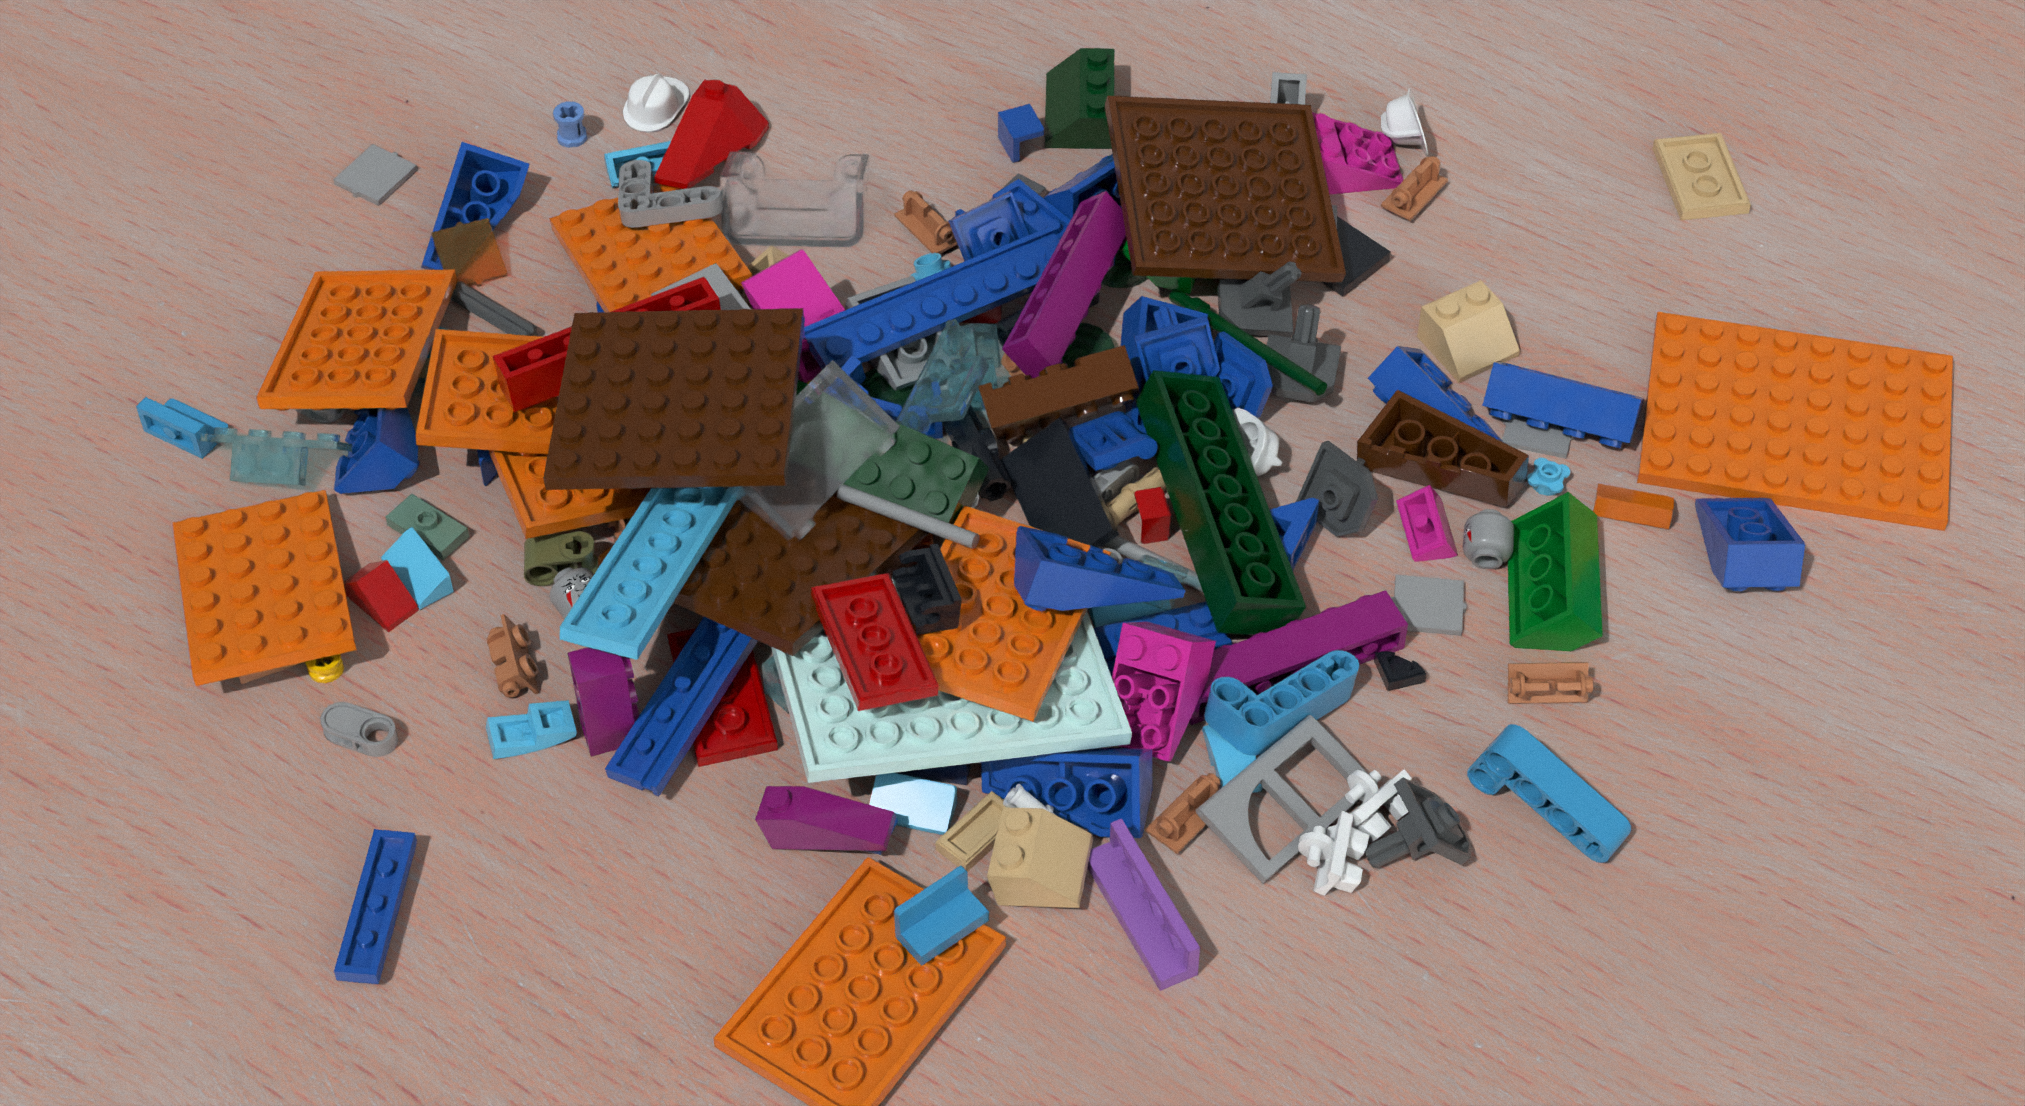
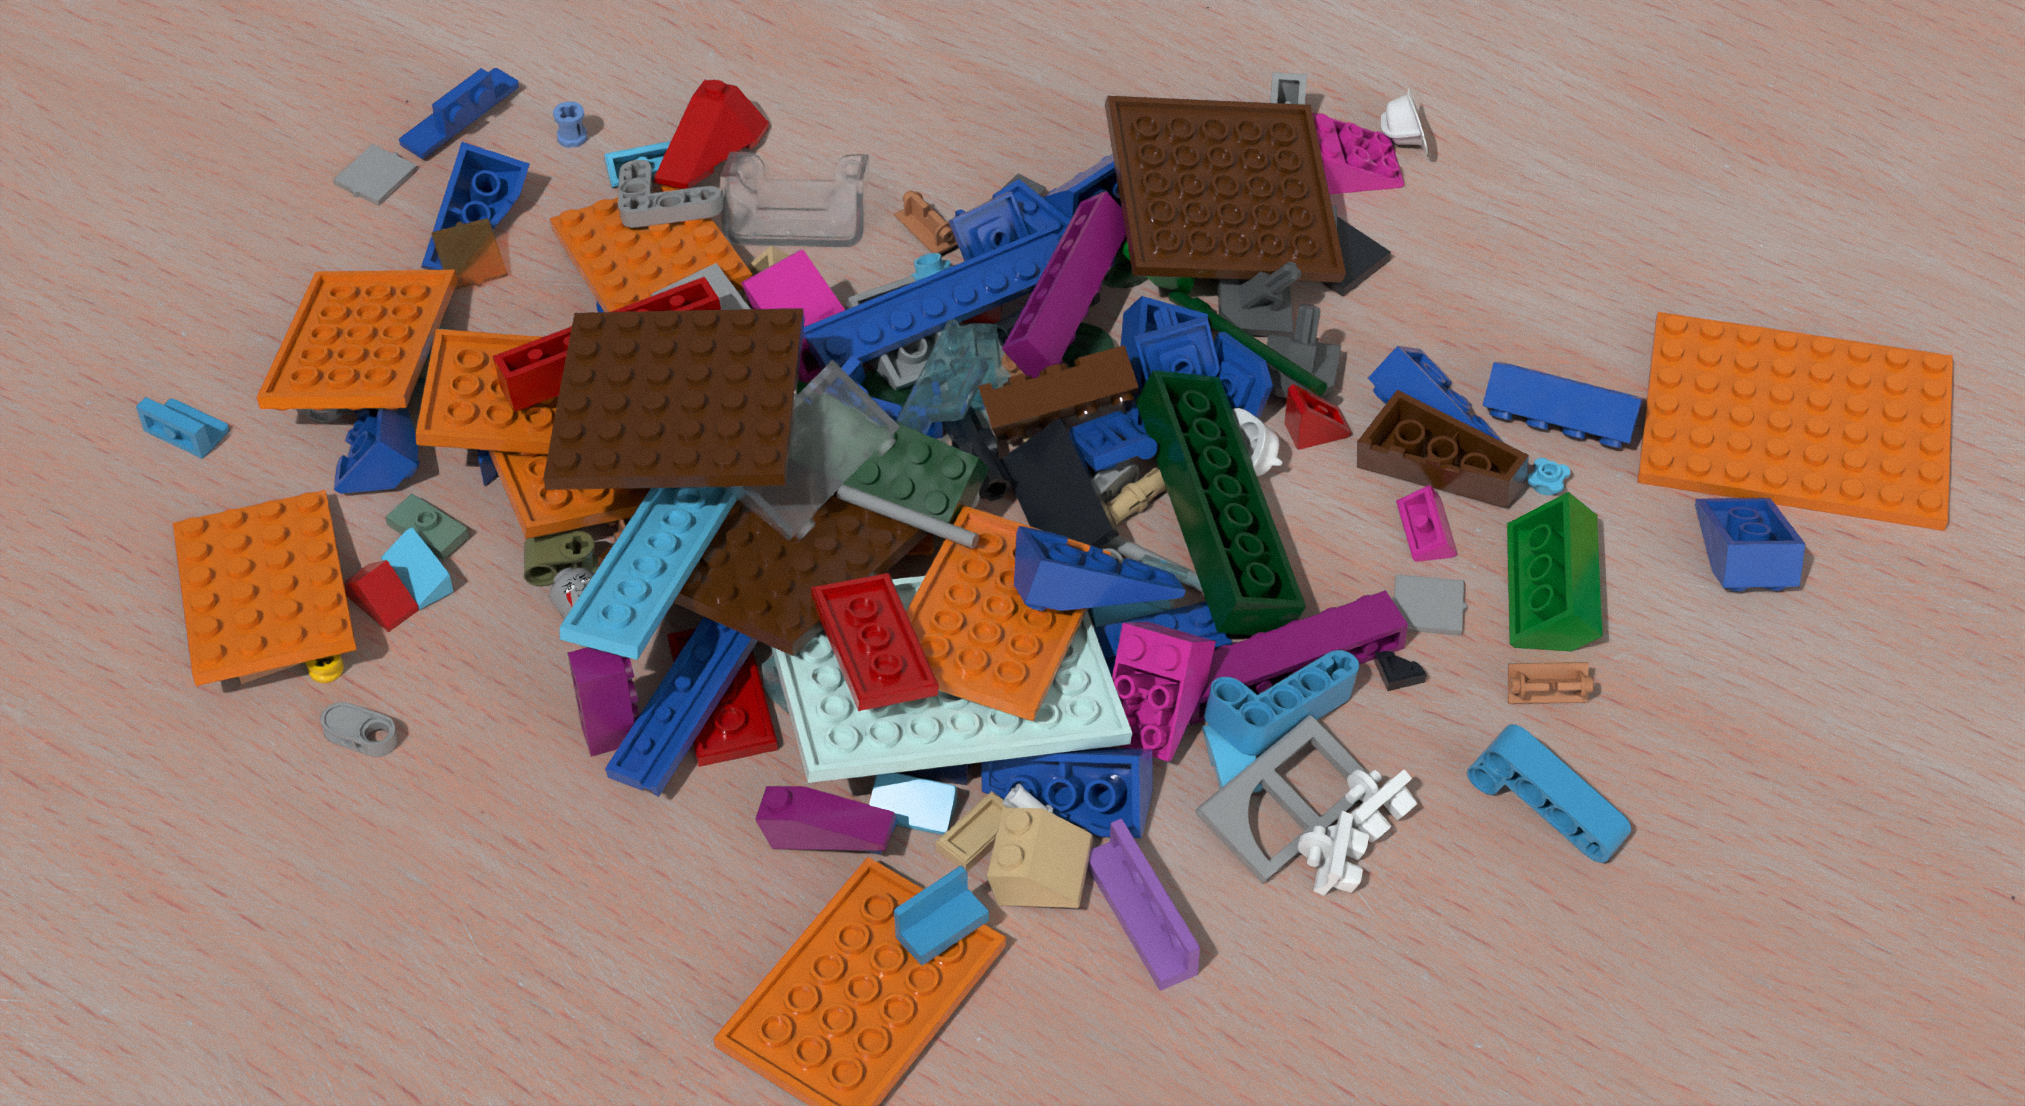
(272, 460): clear light blue bracket -> none
(375, 907): blue plate -> none
(458, 110): none -> blue bracket
(492, 311): dark grey axle -> none
(510, 645): nougat hinge -> none
(539, 729): medium azure slope -> none
(654, 102): white piece -> none
(928, 591): black hinge -> none
(1018, 126): blue panel -> none
(1077, 100): dark green slope -> none
(1154, 515): red slope -> none
(1179, 821): nougat hinge -> none
(1295, 525): blue slope -> none
(1313, 419): none -> red slope
(1343, 490): dark grey piece -> none
(1416, 189): nougat hinge -> none
(1427, 828): dark grey piece -> none
(1467, 331): tan slope -> none
(1488, 539): light grey head -> none
(1535, 439): light grey piece -> none
(1633, 506): orange slope -> none
(1701, 176): tan tile -> none

